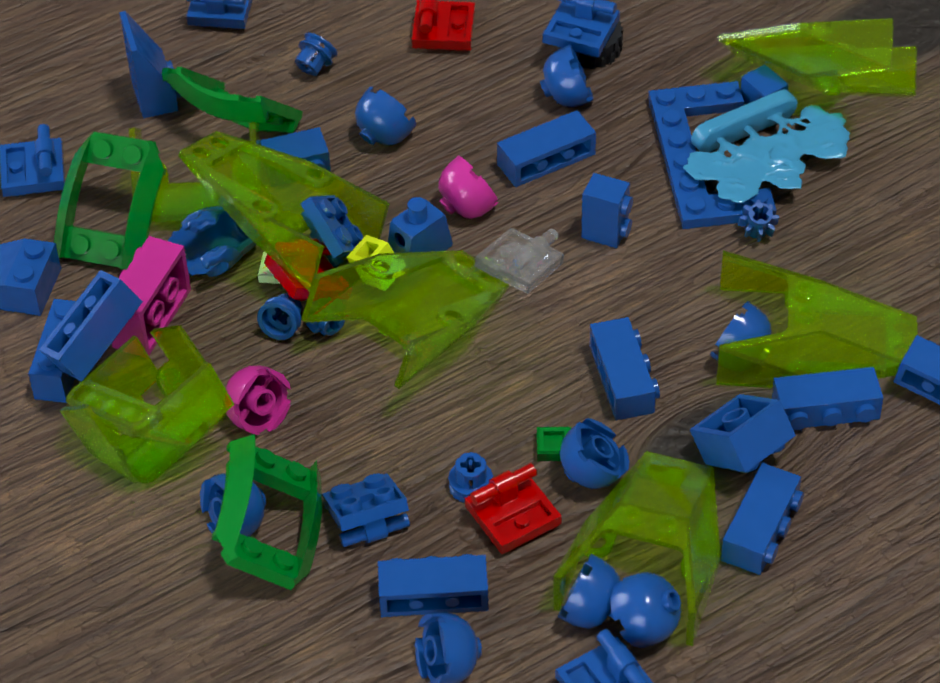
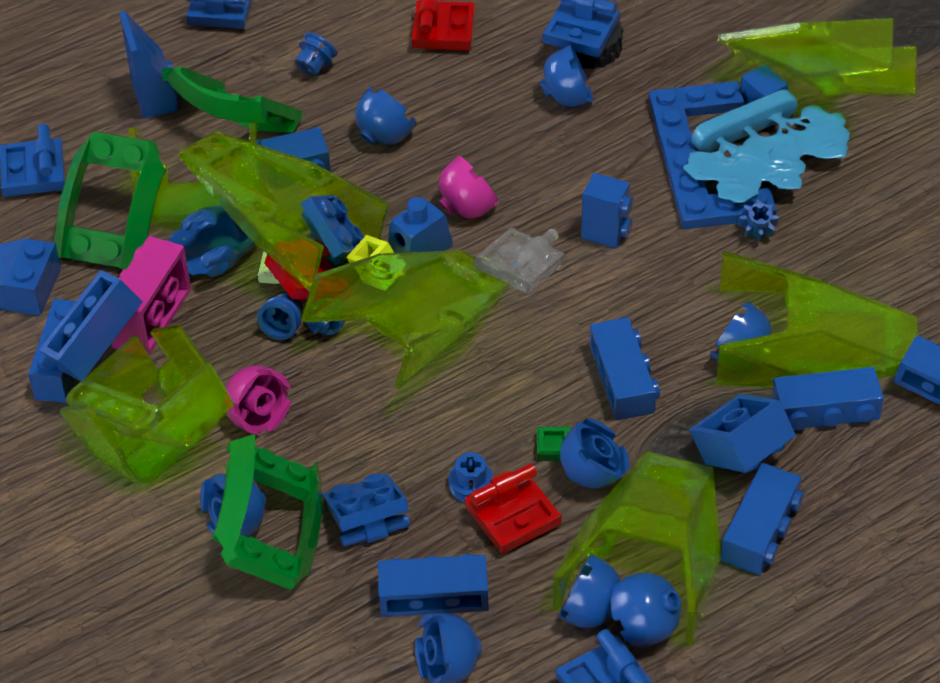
(546, 148): blue brick -> none

